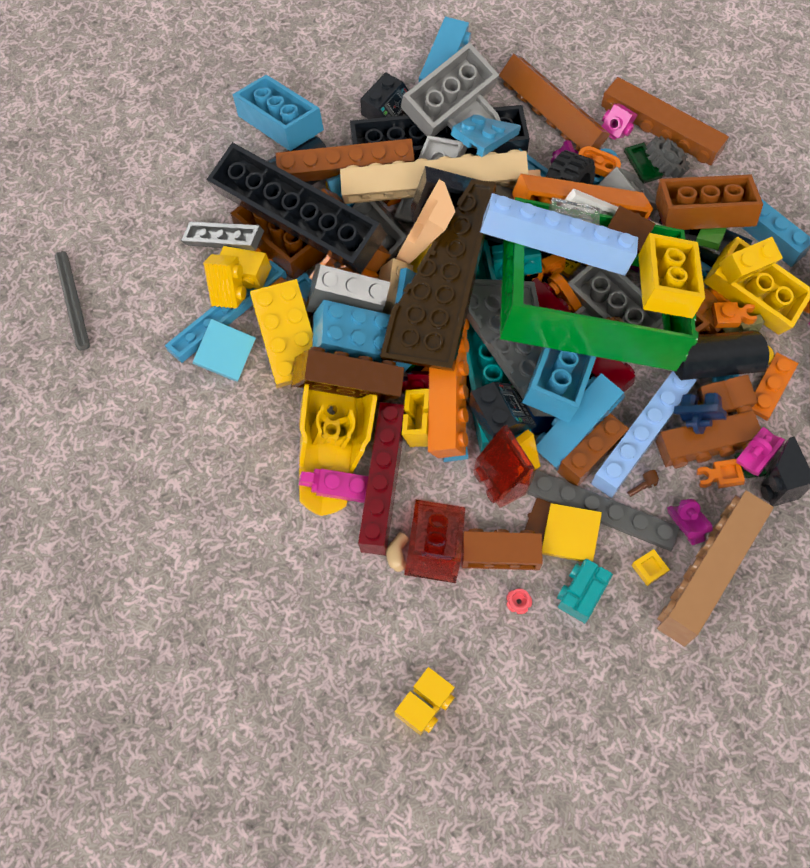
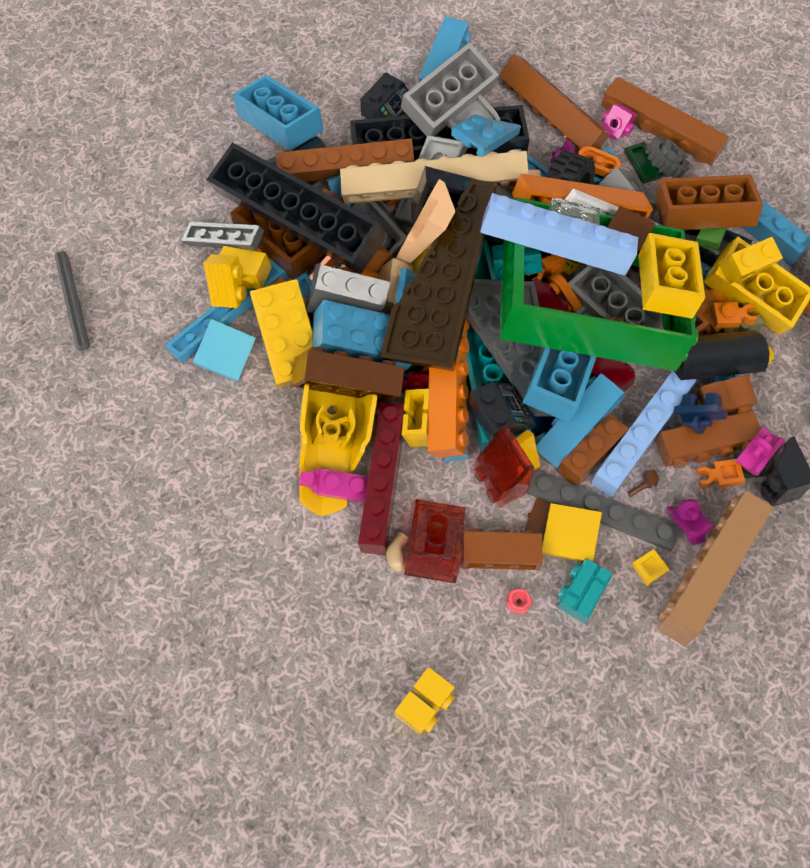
(773, 385): orange plate -> none

